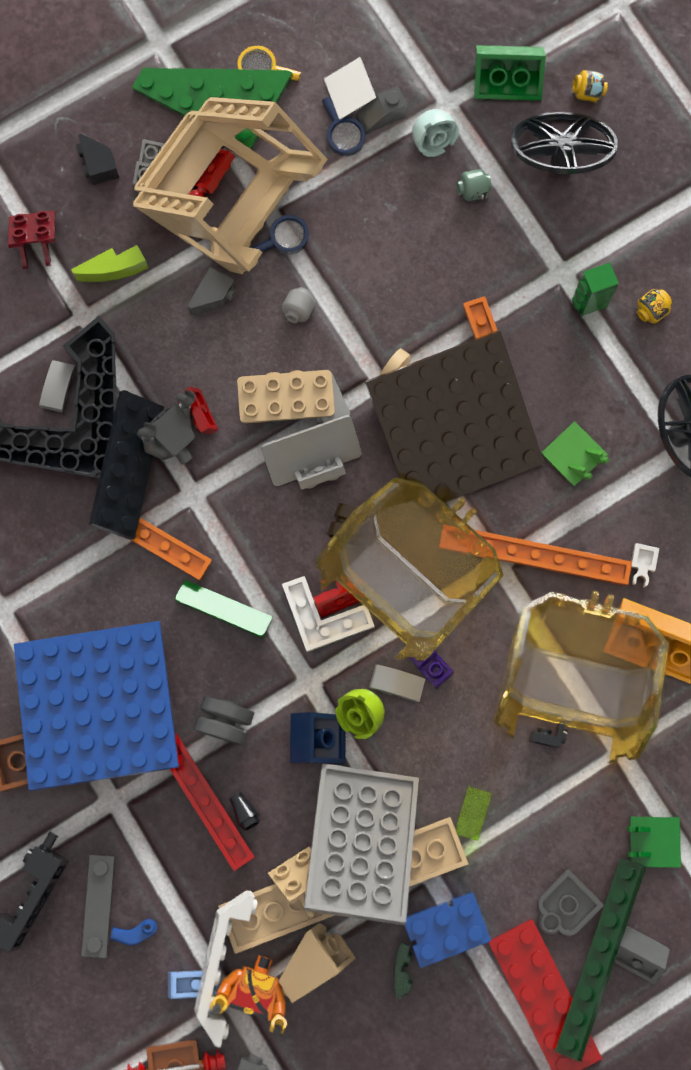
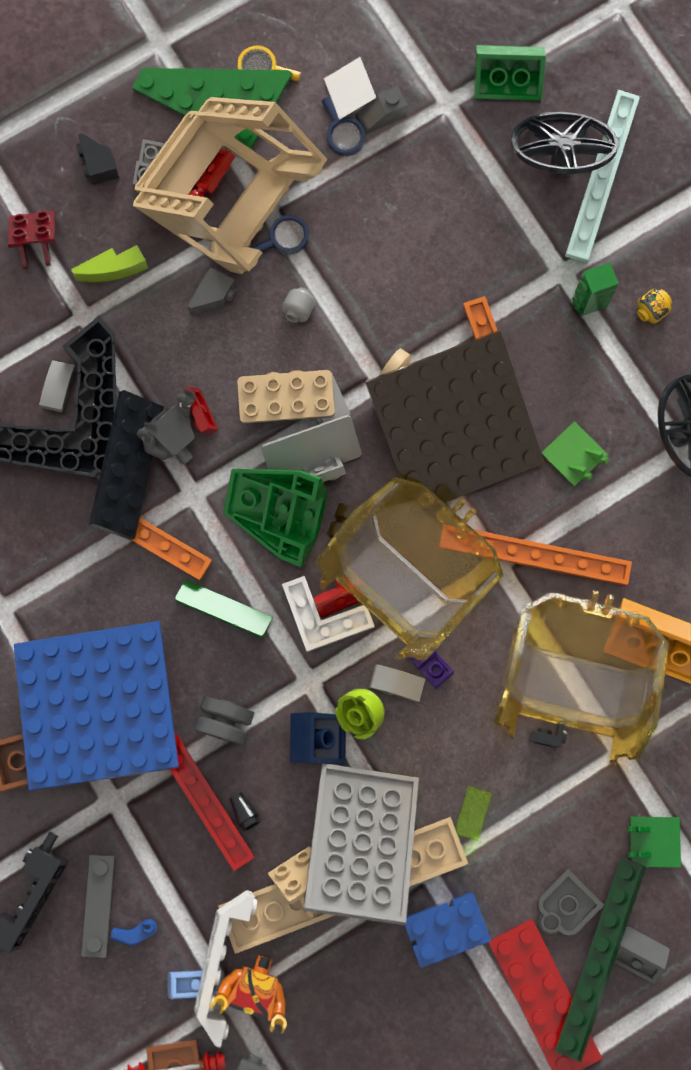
(278, 509): none -> green wedge
(315, 962): tan slope -> none
(401, 978): clear green slope -> none
(434, 132): light aqua cylinder -> none
(474, 185): sand green head -> none
(589, 86): head -> none
(601, 180): none -> light aqua plate
(644, 560): white plate -> none

